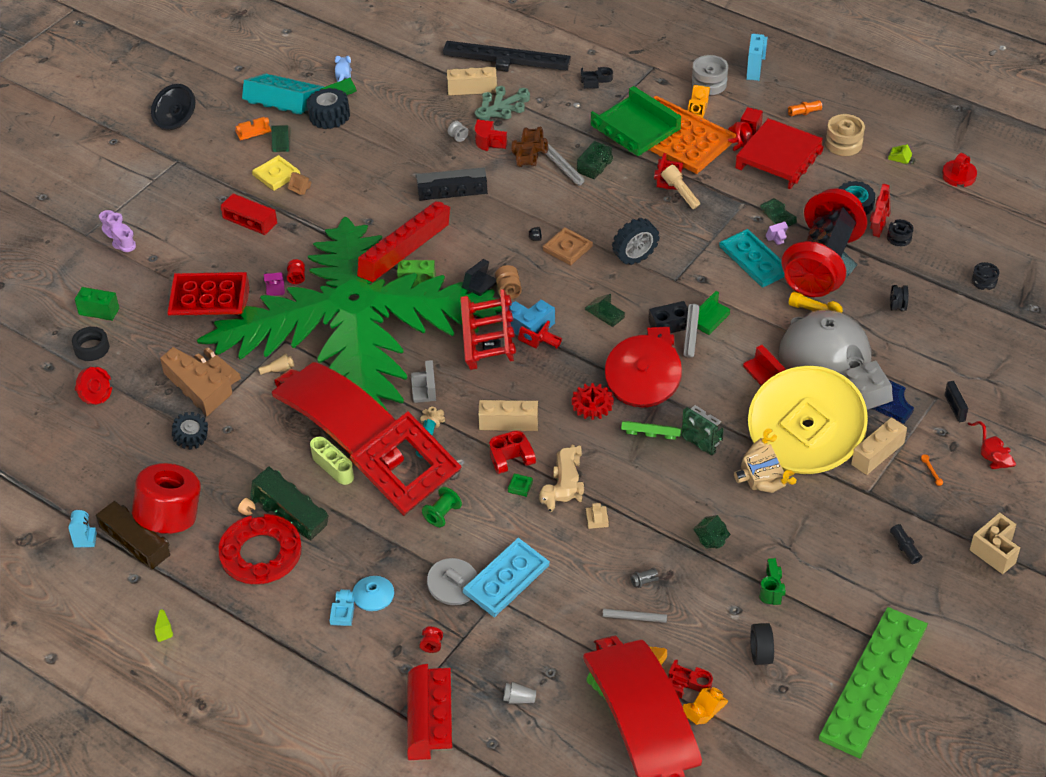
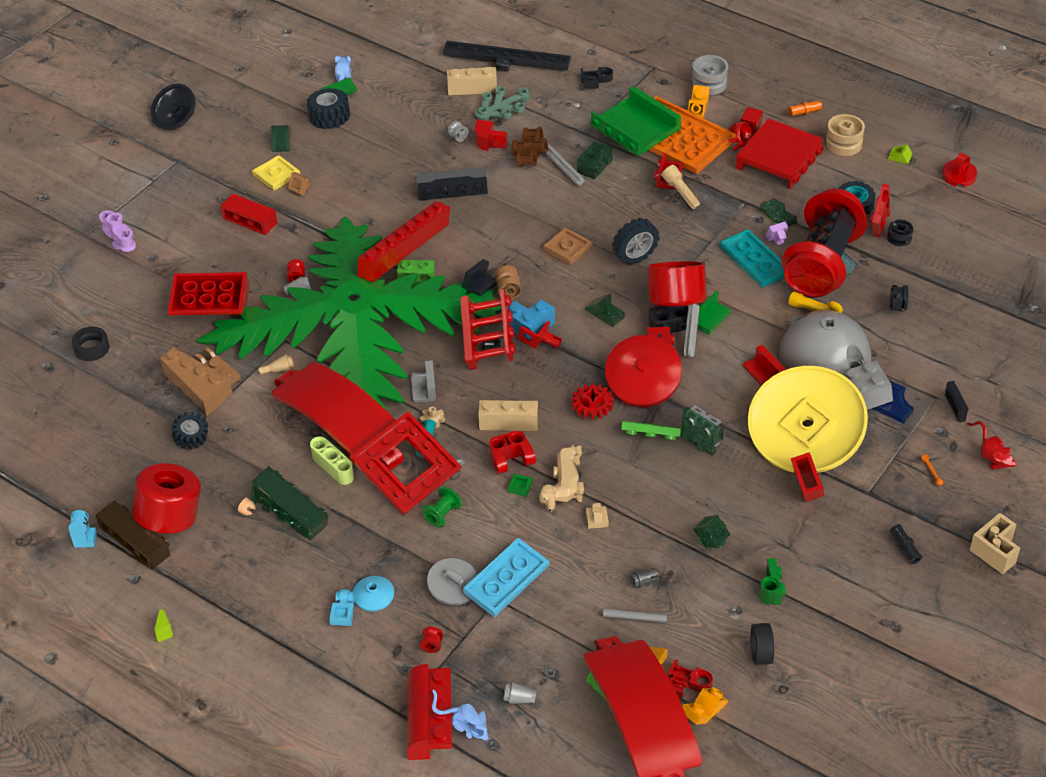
(93, 385): red tile -> none
(97, 303): green brick -> none
(249, 527): red plate -> none
(259, 127): orange hinge -> none
(274, 283): magenta slope -> none
(278, 92): teal slope -> none
(301, 282): none -> light grey cone
(466, 718): none -> light blue animal
(535, 234): black hinge -> none
(676, 283): none -> red piece
(757, 52): medium azure piece -> none
(763, 468): tan torso -> none
(807, 477): none -> red brick
(873, 683): bright green plate -> none
(879, 446): tan brick -> none
(985, 276): black wheel -> none

